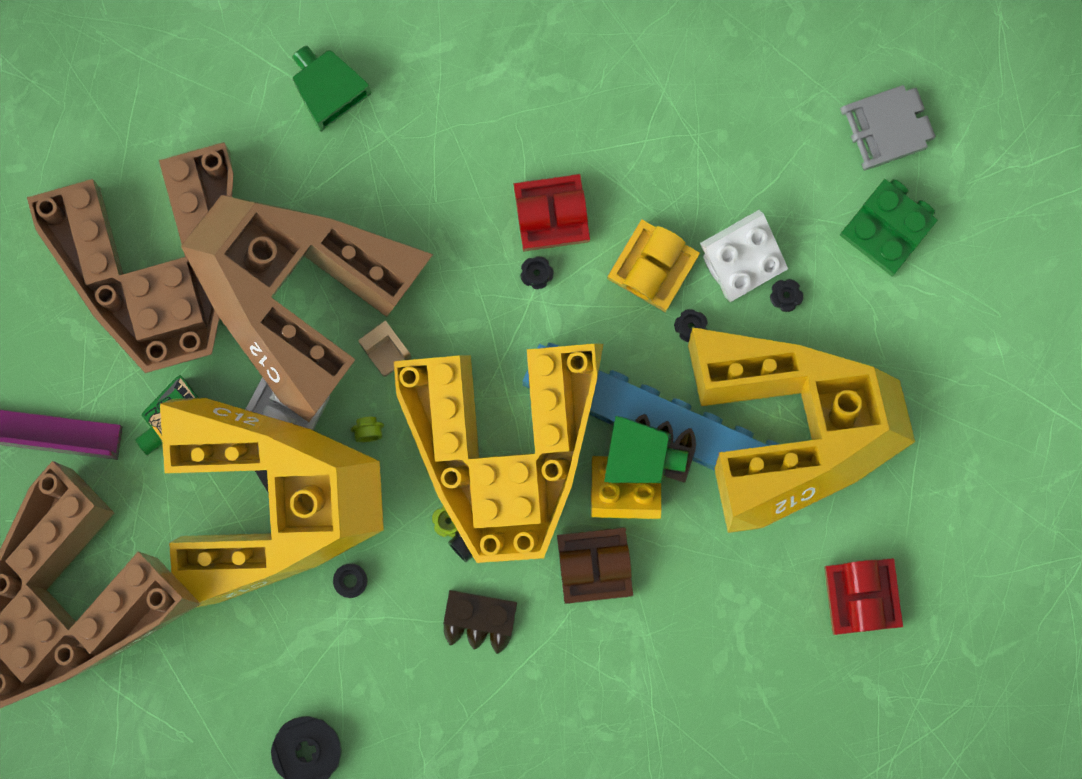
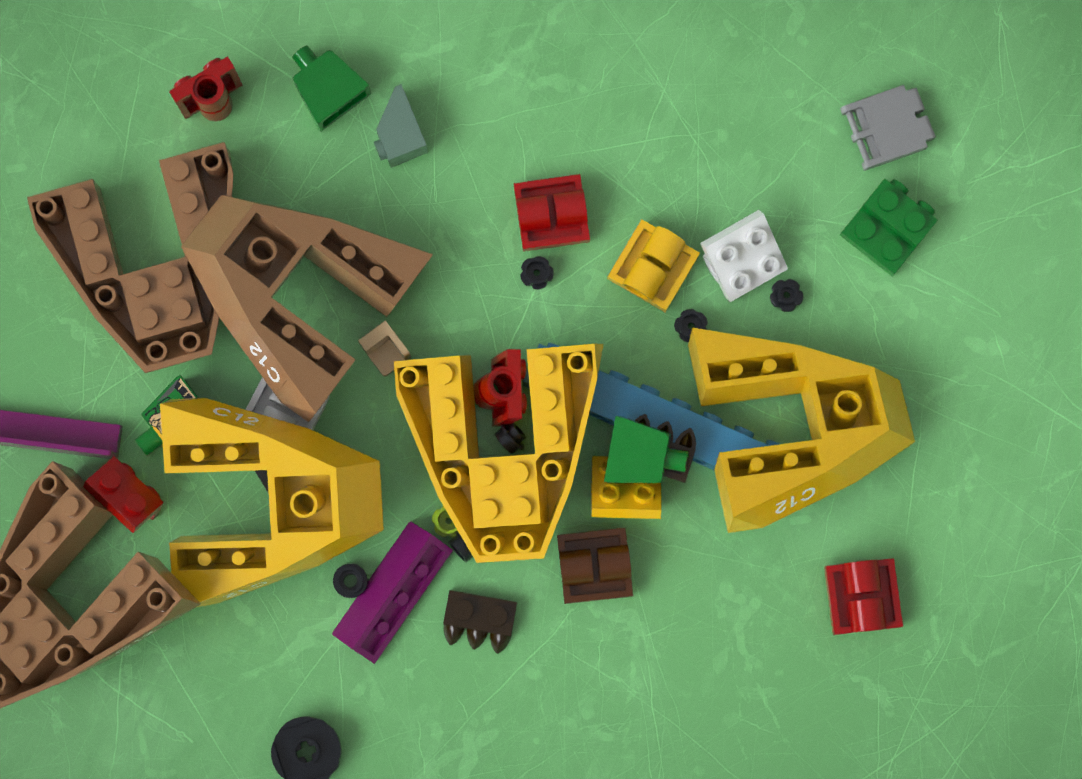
(124, 494): none -> red bracket
(216, 79): none -> red plate
(367, 429): lime plate -> none
(392, 592): none -> magenta panel
(399, 131): none -> sand green slope
(506, 374): none -> red plate
(511, 437): none -> black plate

